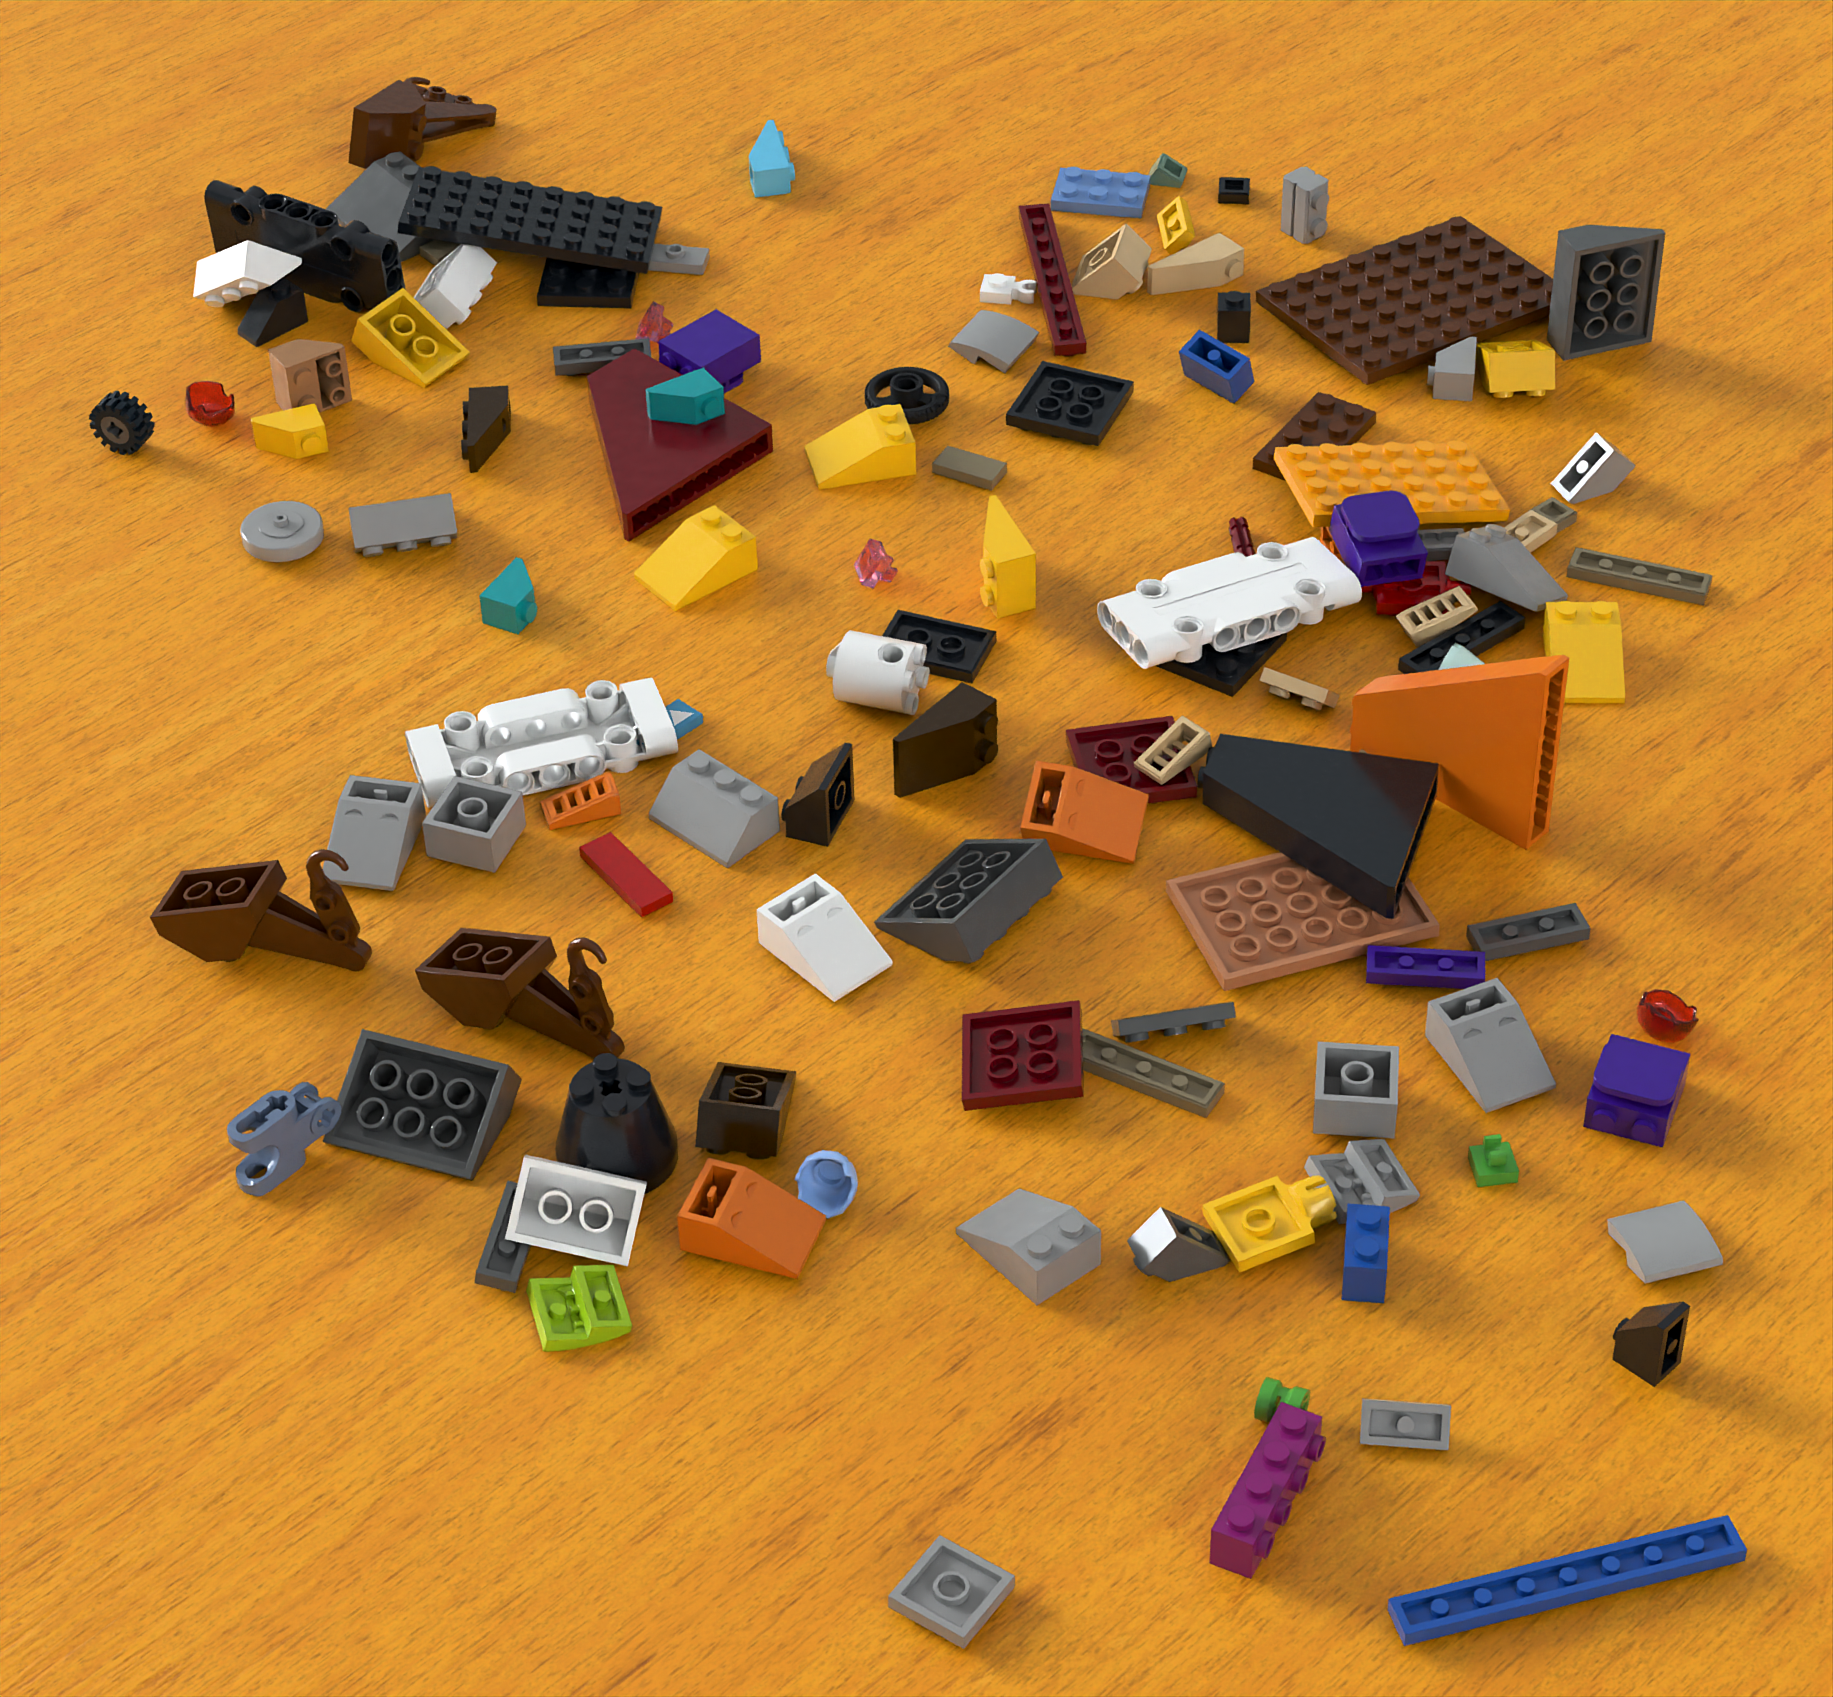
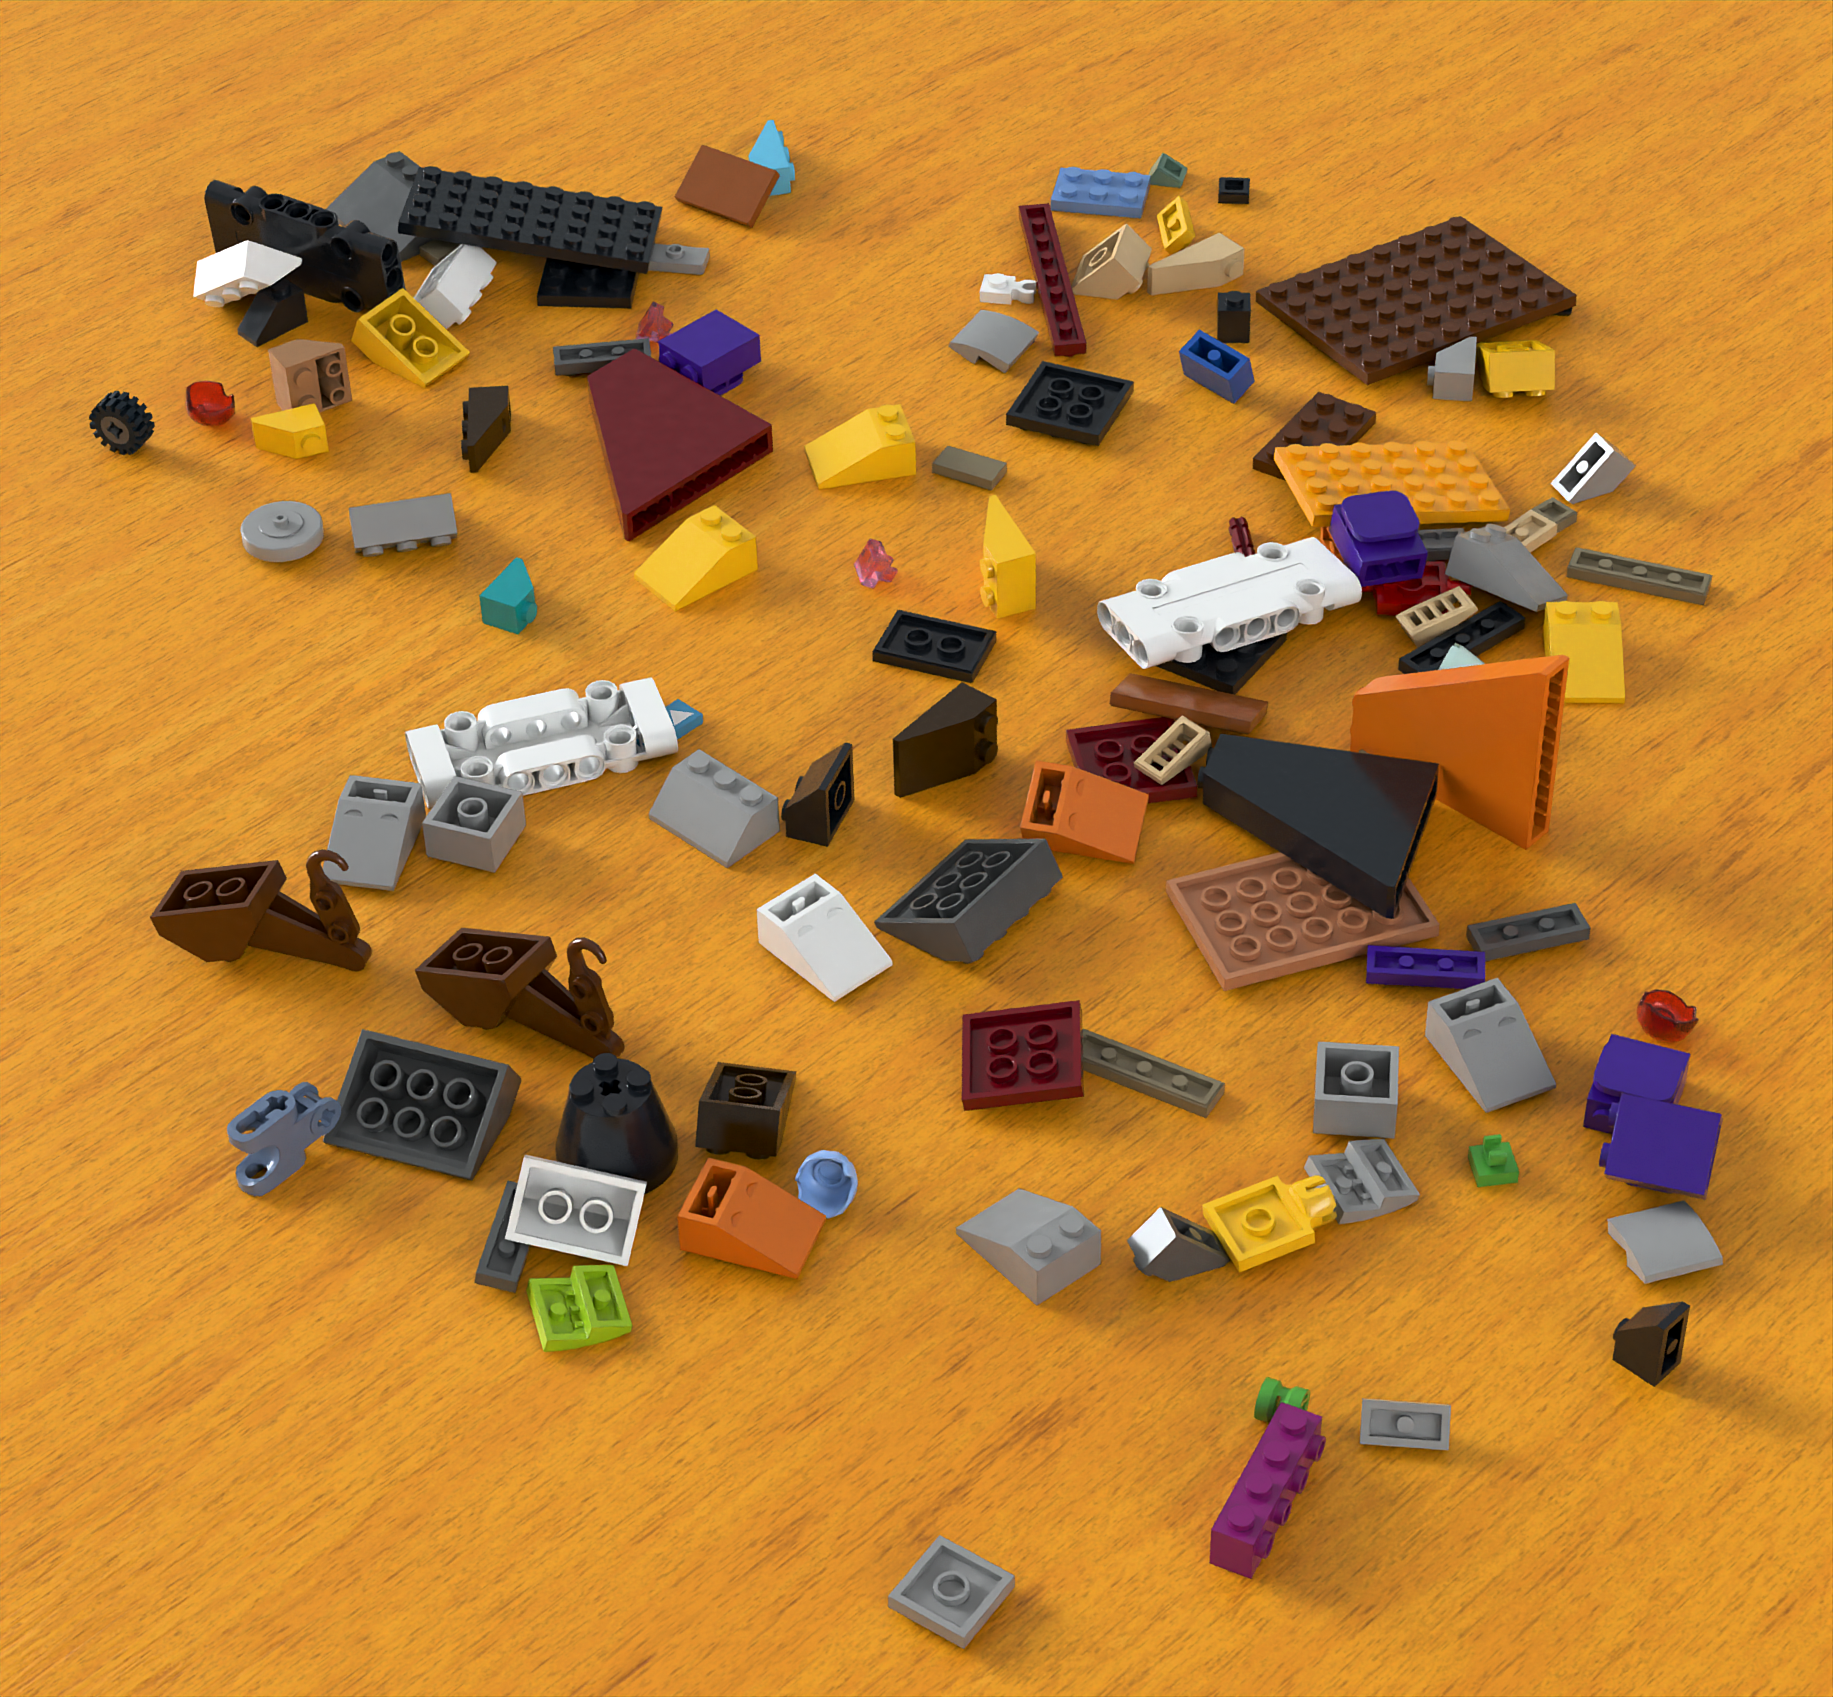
(407, 117): reddish brown slope -> none
(594, 801): orange slope -> none
(626, 874): red tile -> none
(686, 399): teal slope -> none
(727, 186): none -> dark orange tile
(878, 671): white cylinder -> none
(907, 389): black wheel -> none
(1174, 1021): dark grey plate -> none
(1195, 703): none -> dark orange tile
(1284, 685): tan plate -> none
(1304, 205): light grey brick -> none
(1365, 1253): blue brick -> none
(1566, 1580): blue plate -> none
(1604, 289): dark grey slope -> none
(1661, 1146): none -> dark purple brick

